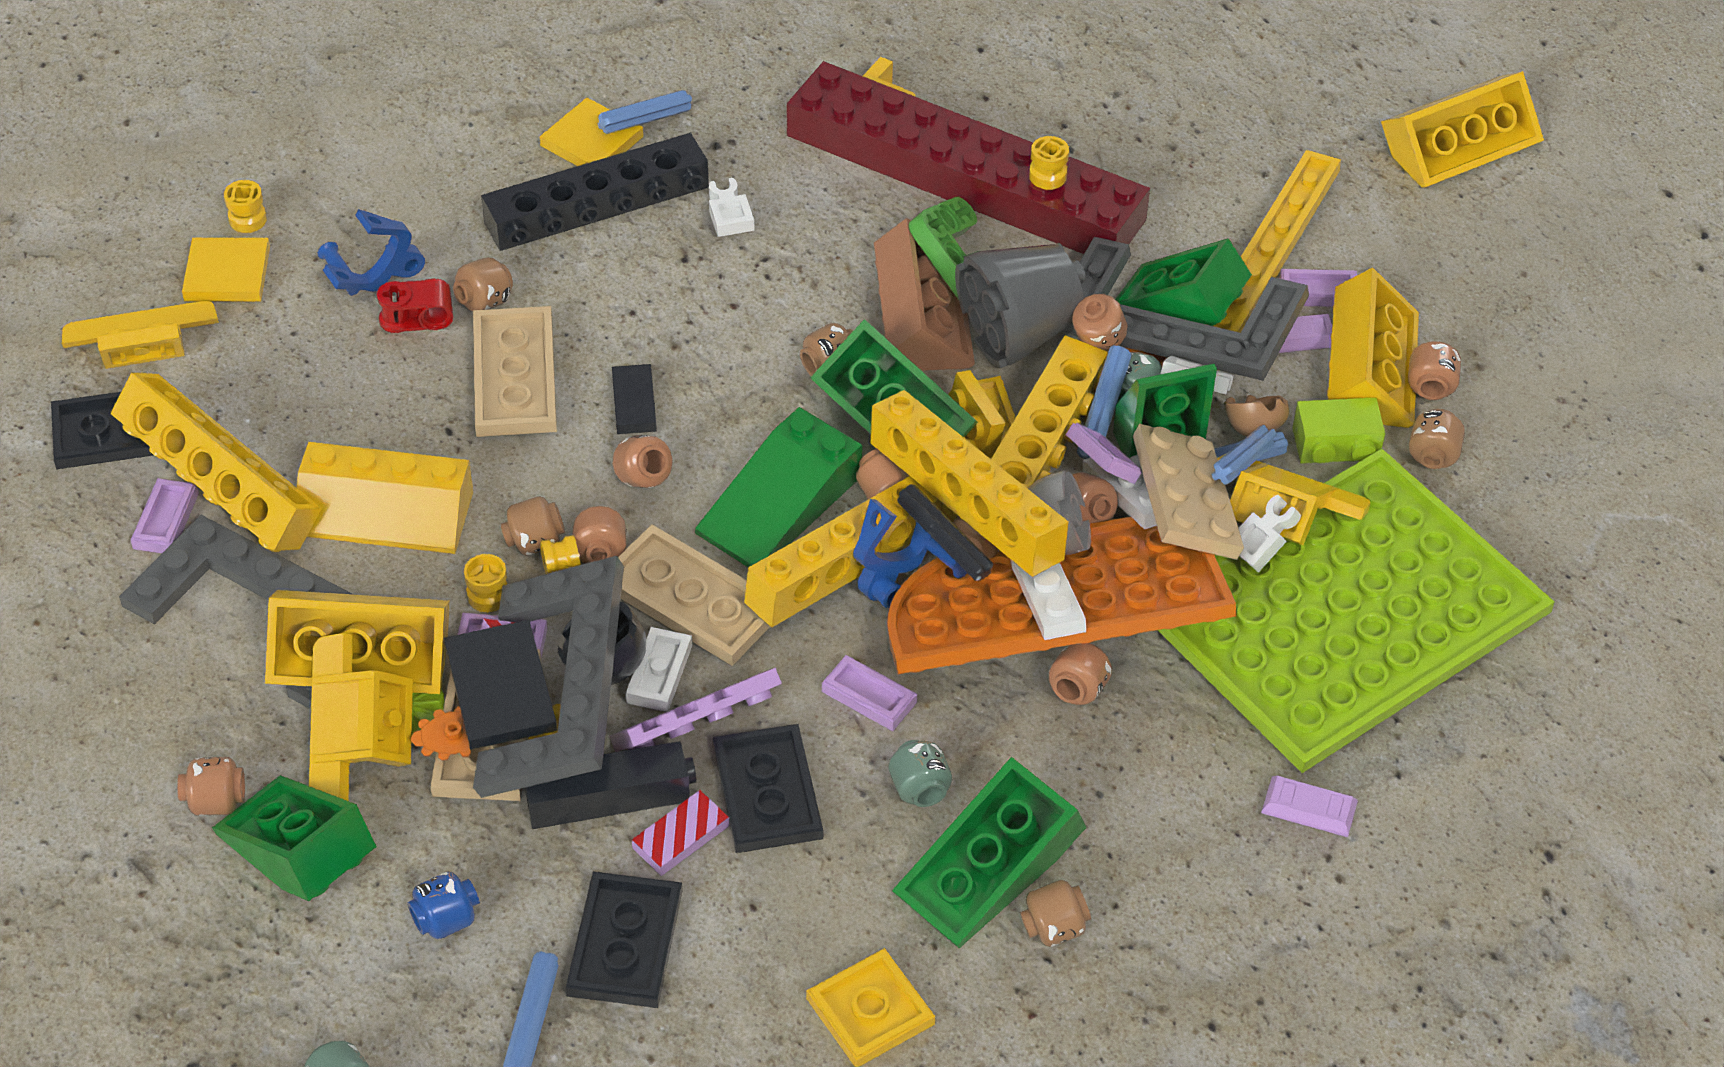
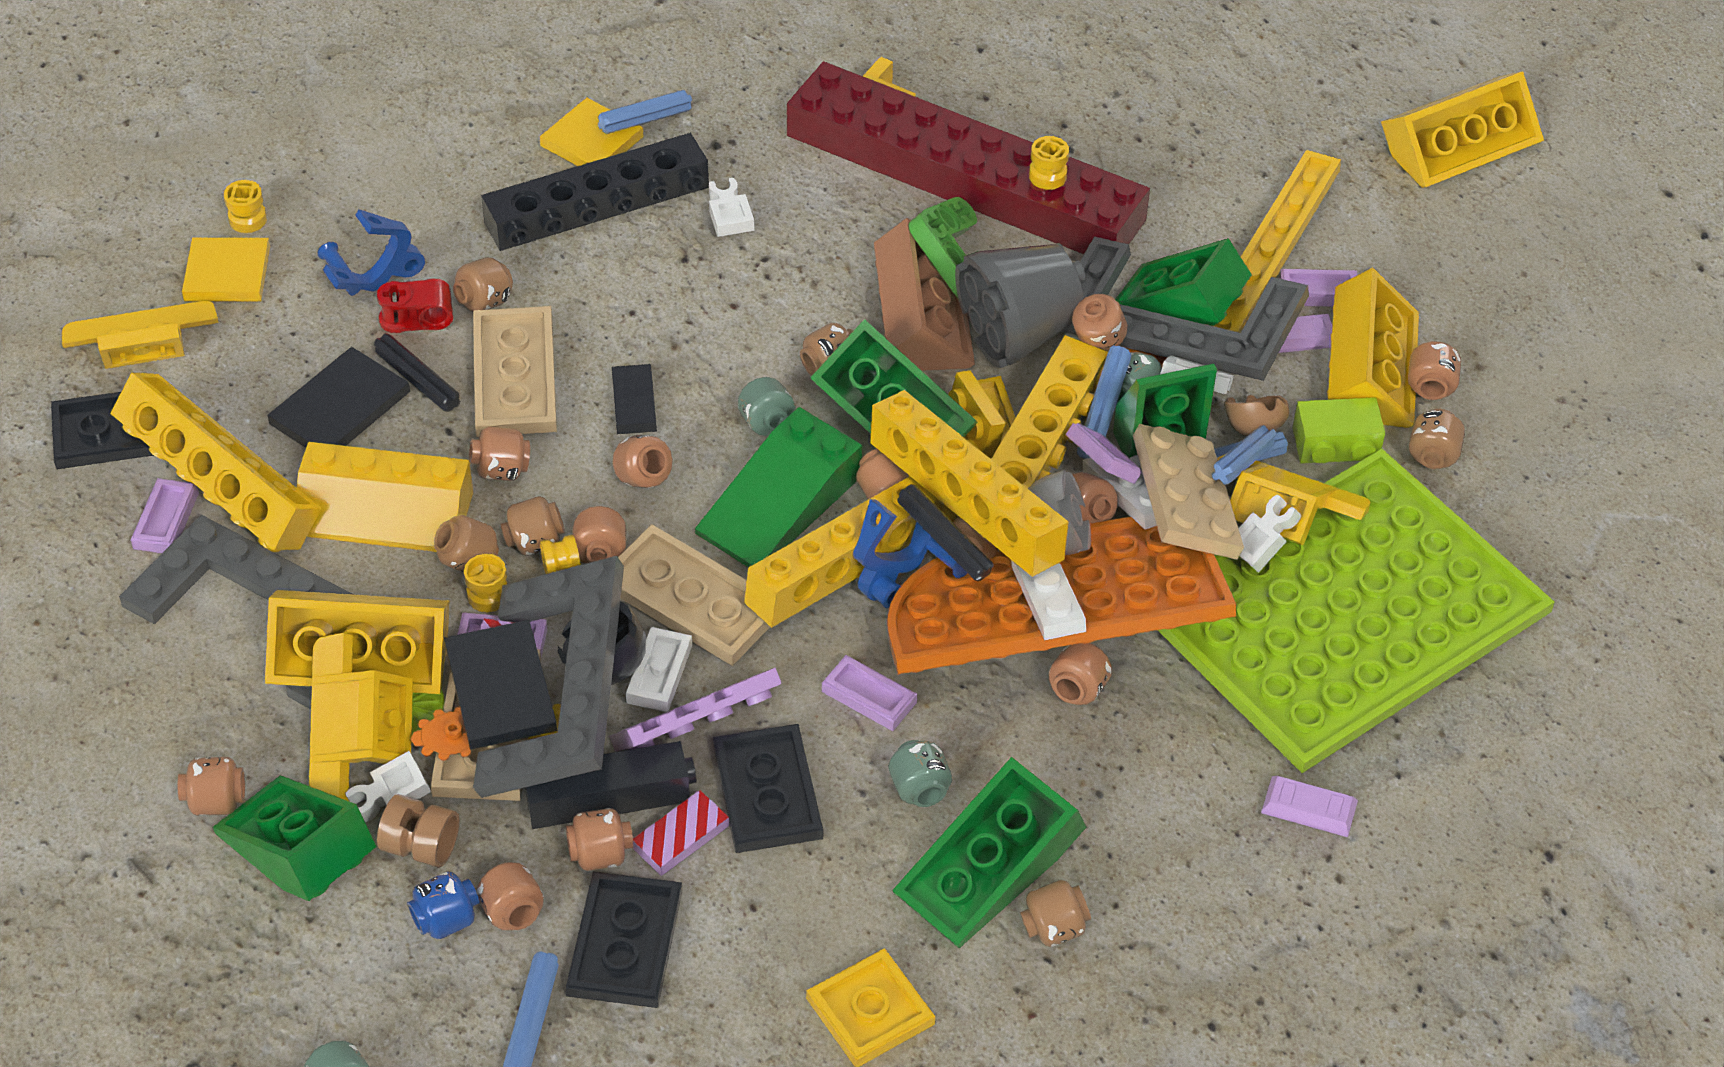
(339, 401): none -> black tile
(393, 778): none -> white plate
(413, 829): none -> medium nougat wheel
(417, 372): none -> black axle
(463, 539): none -> medium nougat head
(500, 453): none -> nougat head
(510, 896): none -> nougat head
(598, 839): none -> nougat head
(764, 404): none -> sand green head

